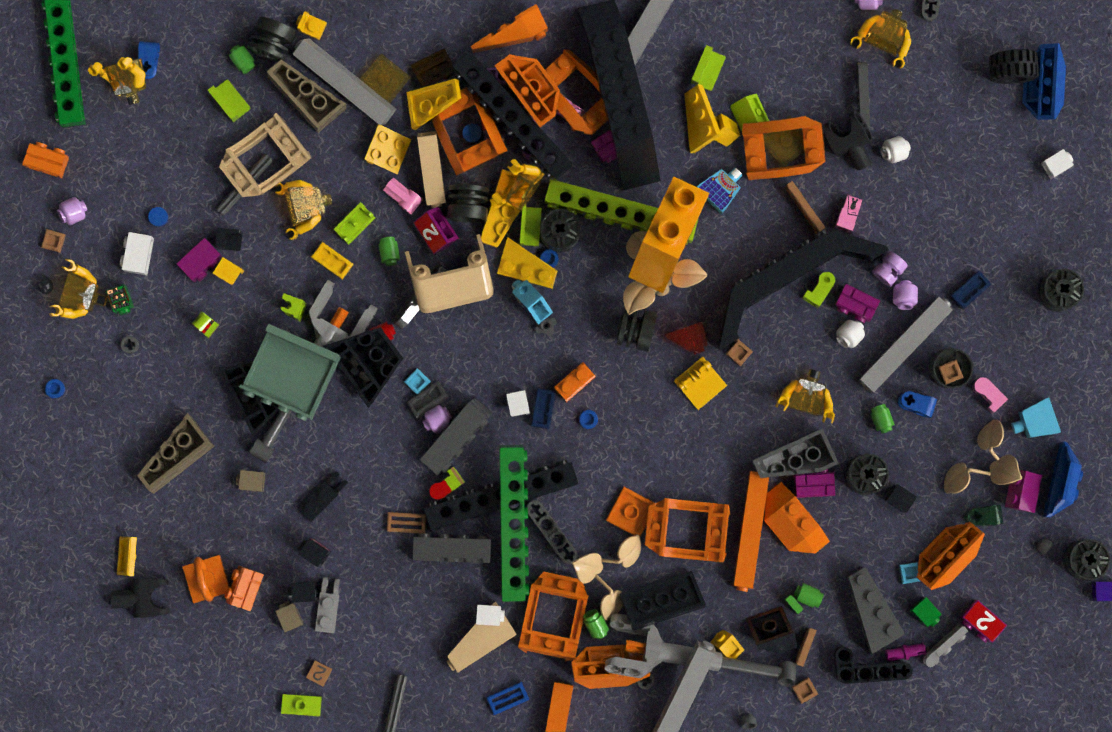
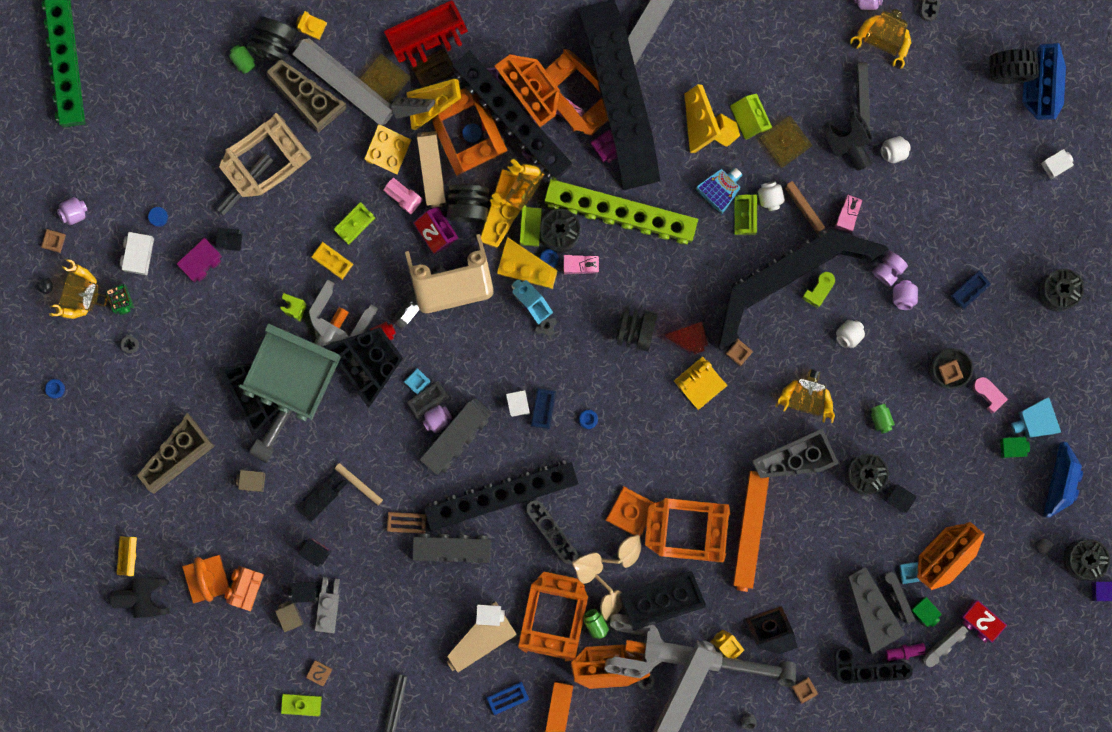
(46, 160): orange brick -> none
(124, 77): torso -> none
(149, 54): blue piece -> none
(205, 324): lime leg -> none
(227, 271): yellow panel -> none
(229, 100): lime panel -> none
(304, 205): clear yellow torso -> none
(357, 483): none -> tan bar
(389, 251): bright green brick -> none
(410, 106): none -> dark grey slope
(425, 31): none -> red hinge
(442, 489): leg -> none
(510, 591): green brick -> none
(525, 28): orange wedge -> none
(574, 382): orange brick -> none
(581, 264): none -> bright pink leg
(639, 296): tan plant -> none
(668, 234): light orange brick -> none
(708, 68): lime panel -> none
(746, 215): none -> lime hinge
(755, 147): orange wedge -> none
(771, 195): none -> white head
(792, 522): orange wedge -> none
(795, 606): bright green tile -> none
(805, 646): medium nougat tile -> none
(808, 595): bright green brick -> none
(815, 484): magenta brick -> none
(856, 303): magenta brick -> none
(898, 597): none -> dark grey plate
(905, 344): light grey brick -> none
(921, 404): blue piece -> none
(986, 516): clear green piece -> none
(1002, 471): tan plant -> none
(1014, 447): none -> green brick
(1024, 493): magenta brick -> none

